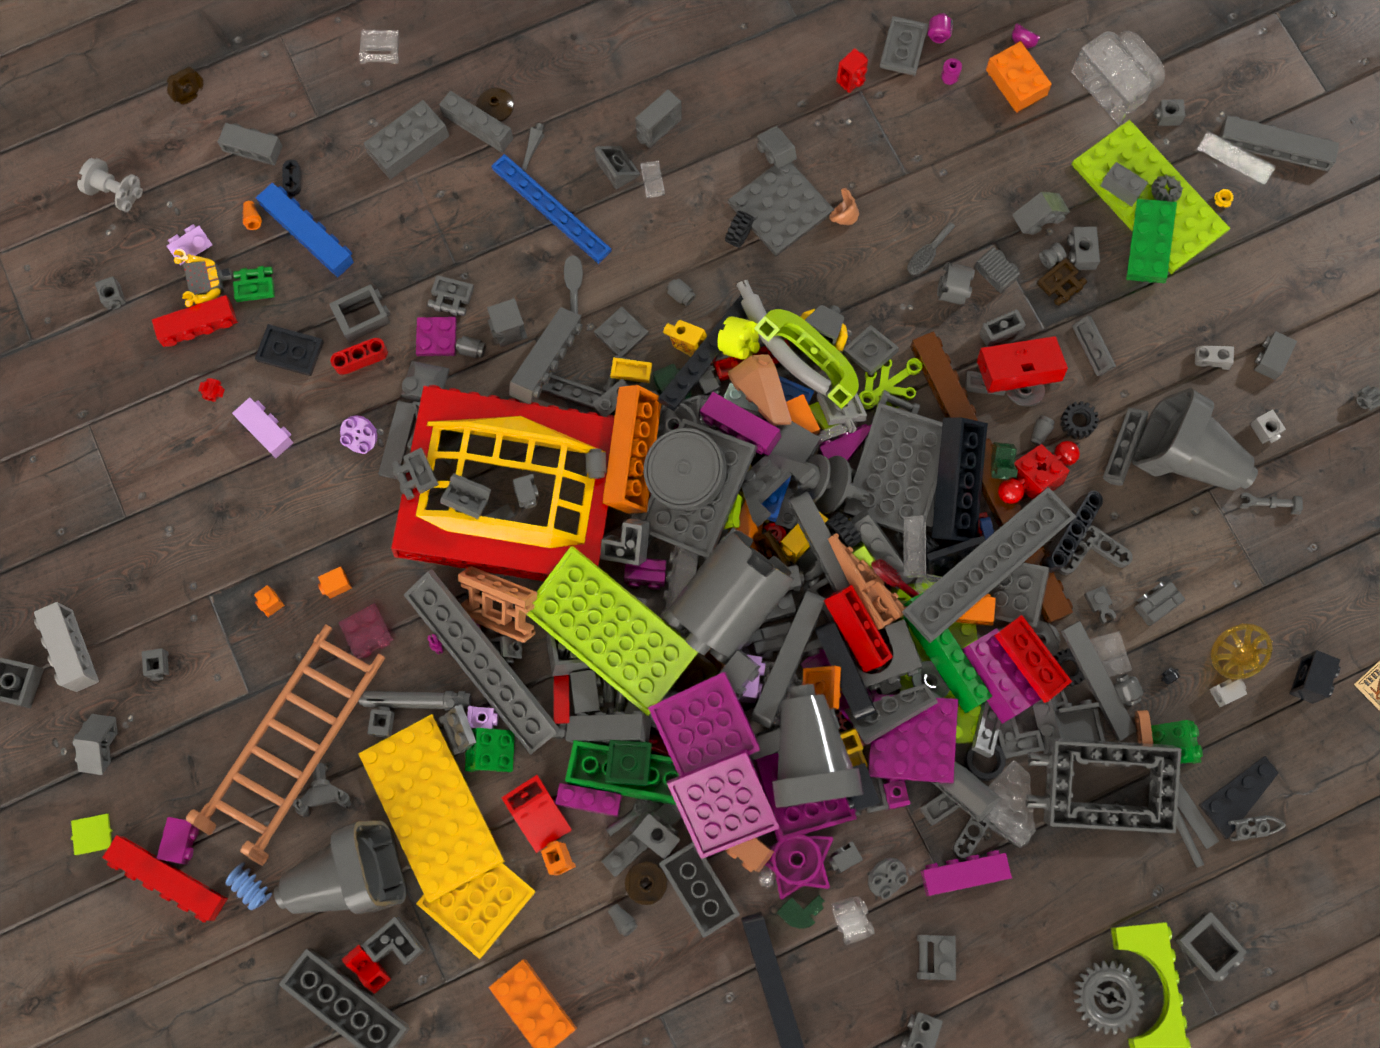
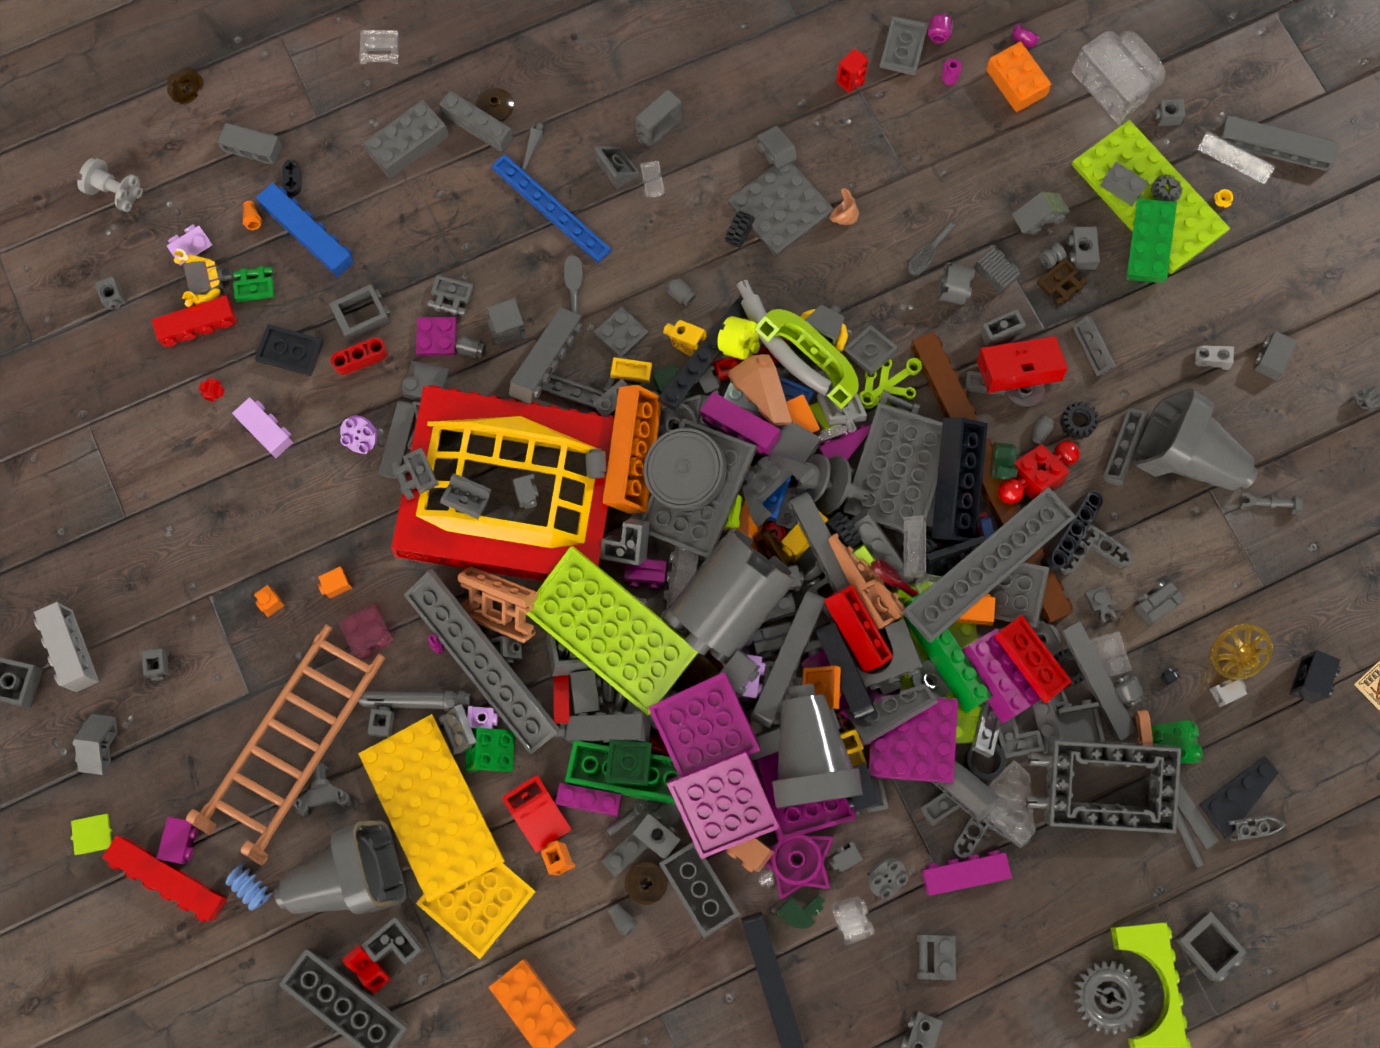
(896, 801): magenta brick -> none
(1271, 420): light grey brick -> none

